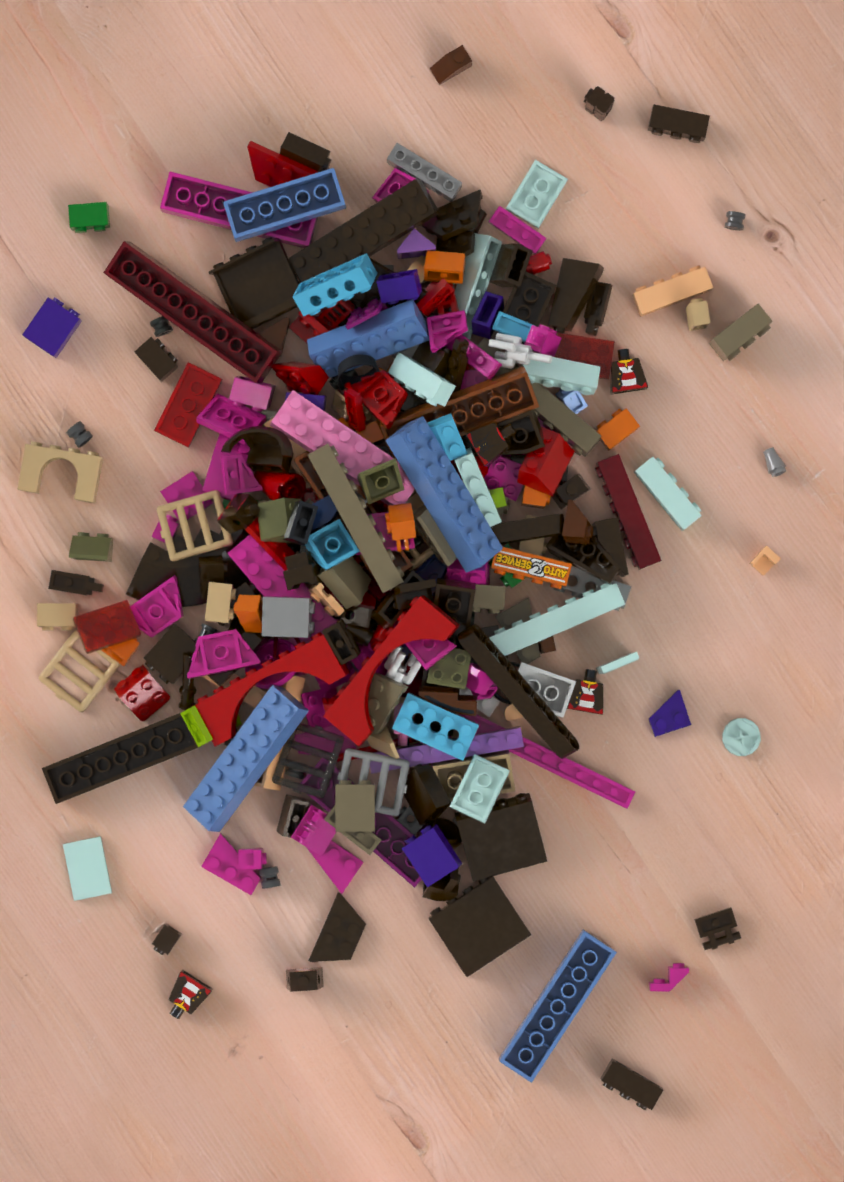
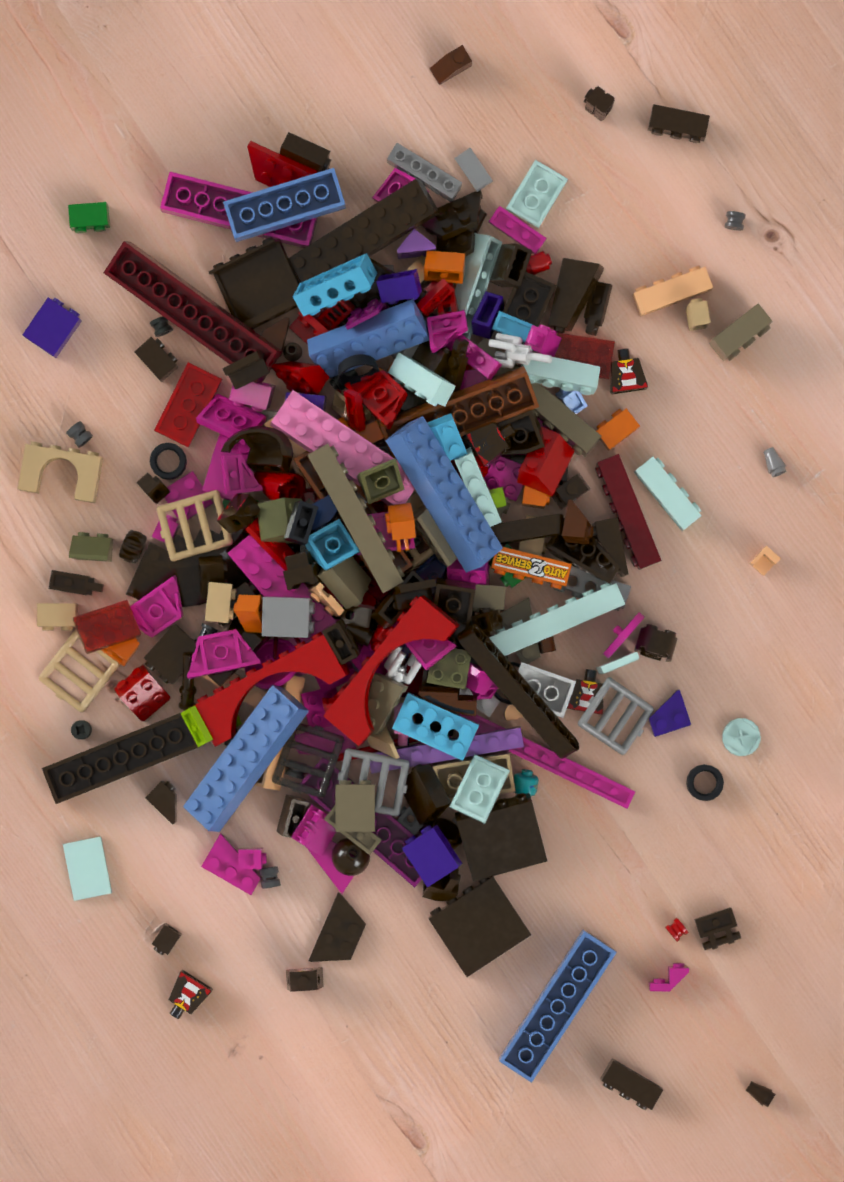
(83, 727): none -> pearl dark grey wheel
(132, 546): none -> dark brown gear
(153, 488): none -> dark brown brick
(164, 800): none -> dark brown slope
(168, 475): none -> black tyre
(246, 370): none -> dark brown panel
(292, 356): none -> dark brown cone
(344, 862): none -> dark brown piece
(473, 169): none -> light grey slope
(488, 621): none -> dark brown brick
(526, 782): none -> teal head
(621, 692): none -> light grey bar
(623, 634): none -> dark pink piece
(656, 643): none -> dark brown brick
(677, 929): none -> red wheel
(719, 782): none -> black tyre
(760, 1093): none -> dark brown cone

